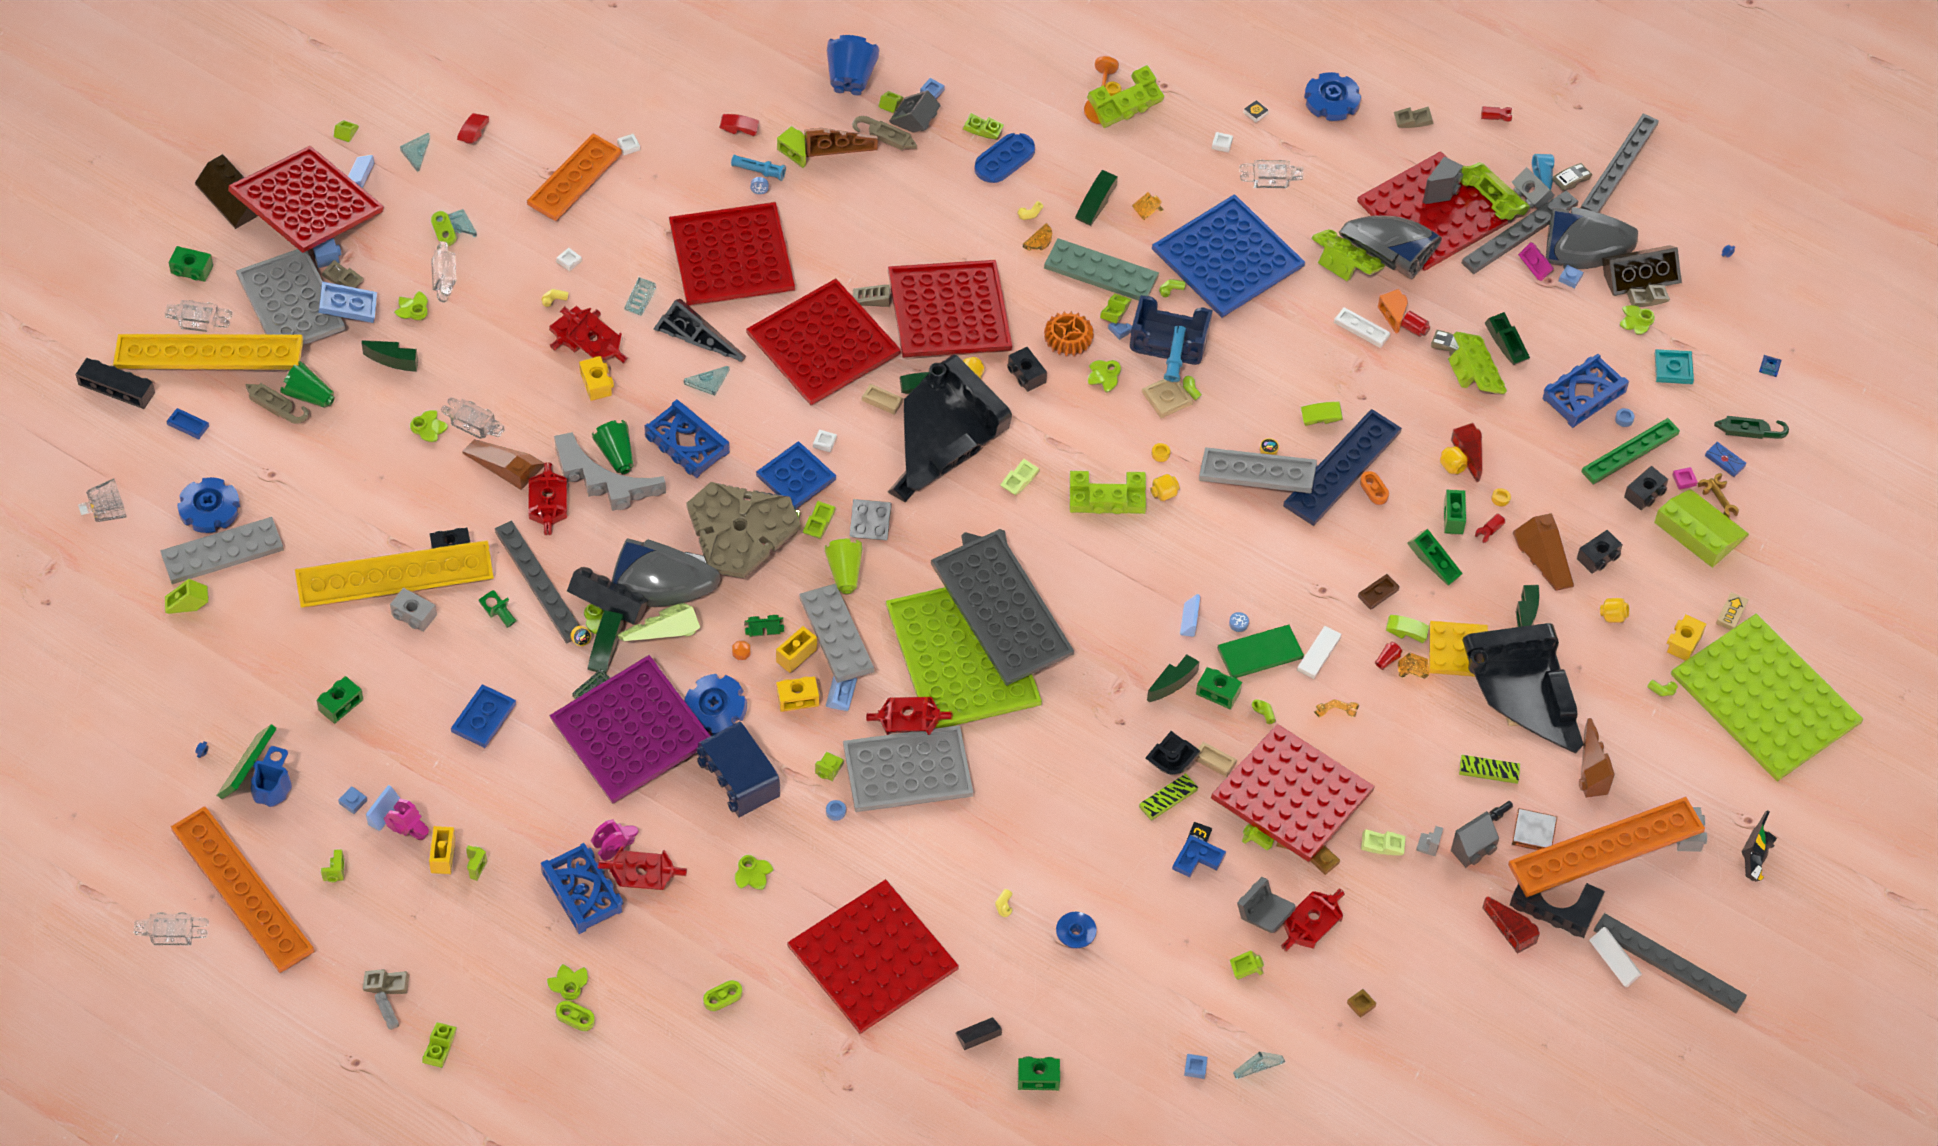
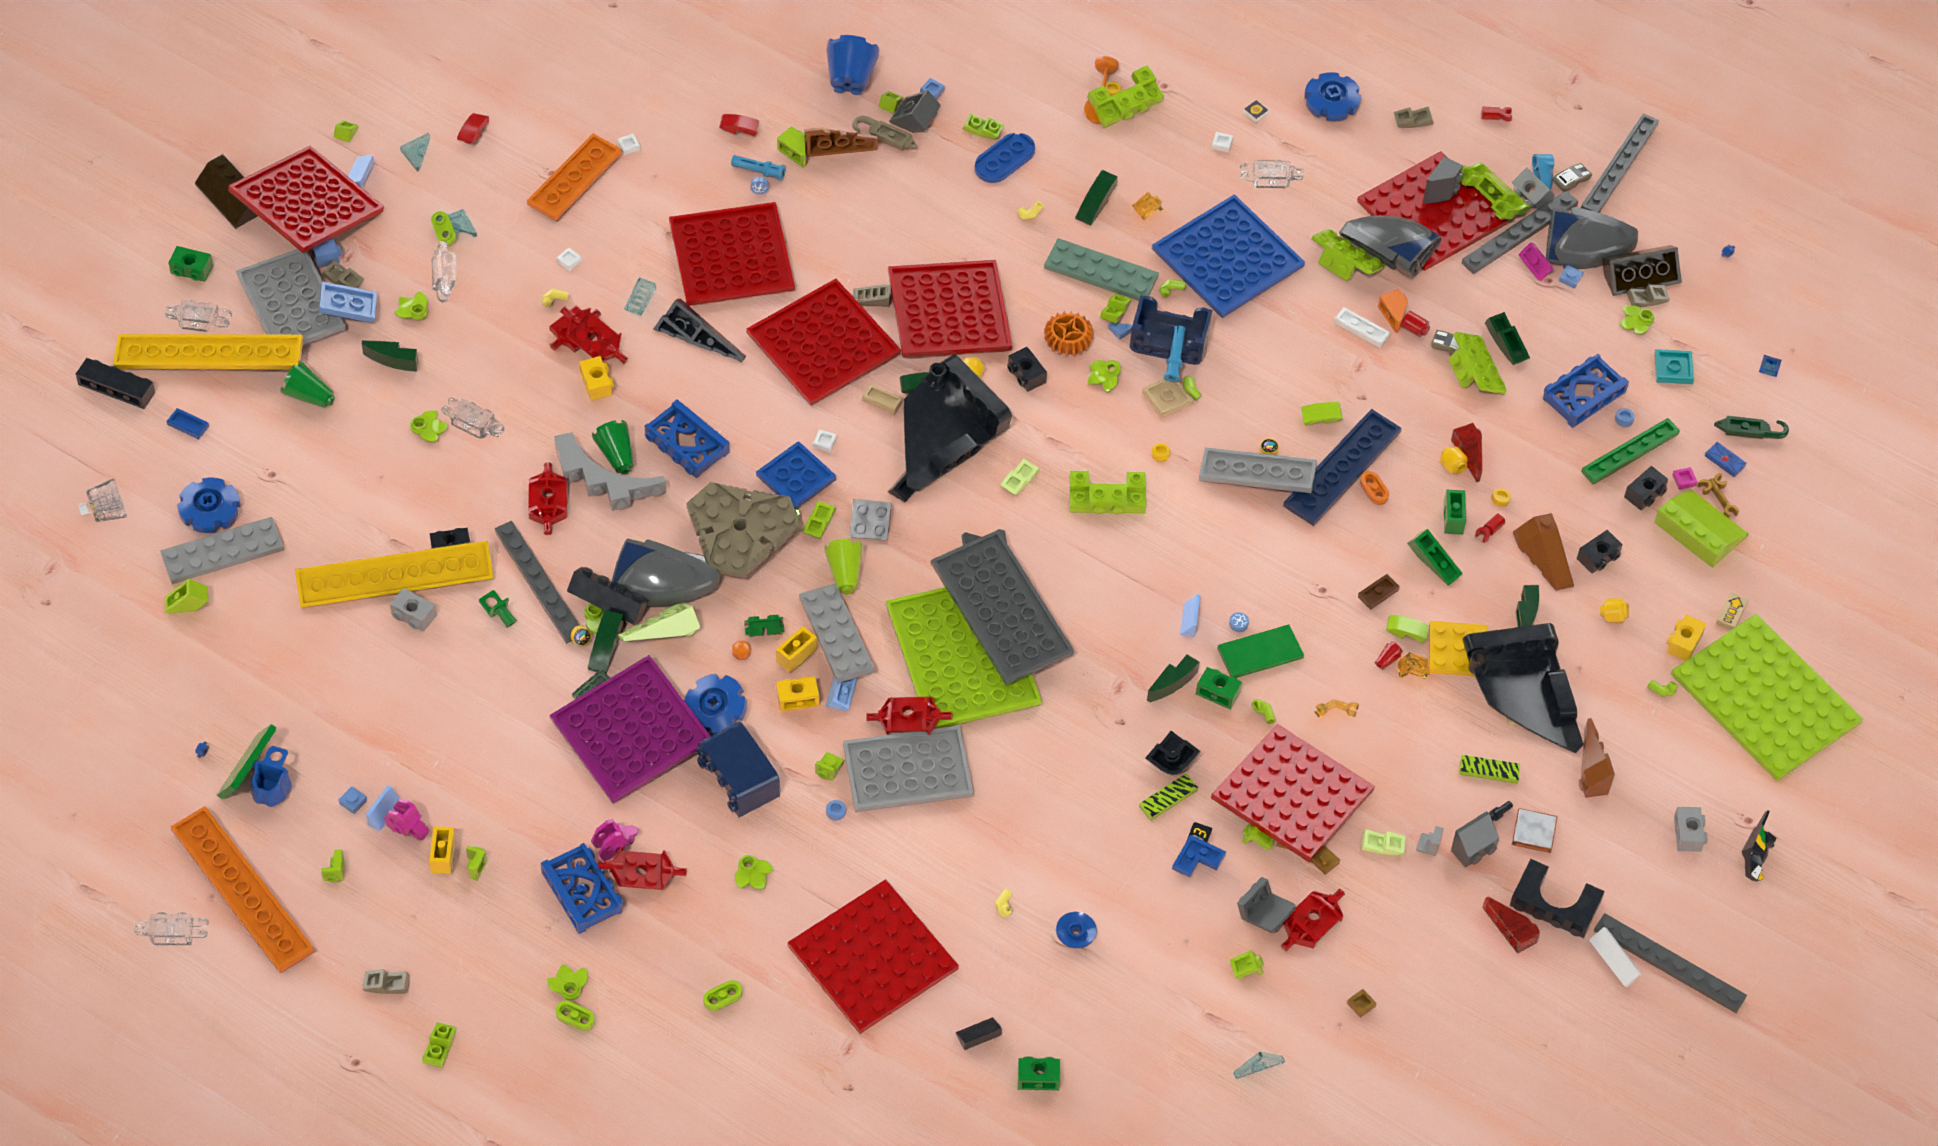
(274, 402): dark tan plate -> none
(335, 709): green brick -> none
(386, 1010): light grey axle -> none
(483, 716): blue plate -> none
(507, 463): dark orange wedge -> none
(708, 381): clear light blue tile -> none
(1040, 239): clear yellow plate -> none
(1165, 487): yellow head -> none
(1195, 1066): medium blue plate -> none
(1216, 759): tan tile -> none
(1319, 652): white tile -> none
(1606, 846): orange plate -> none

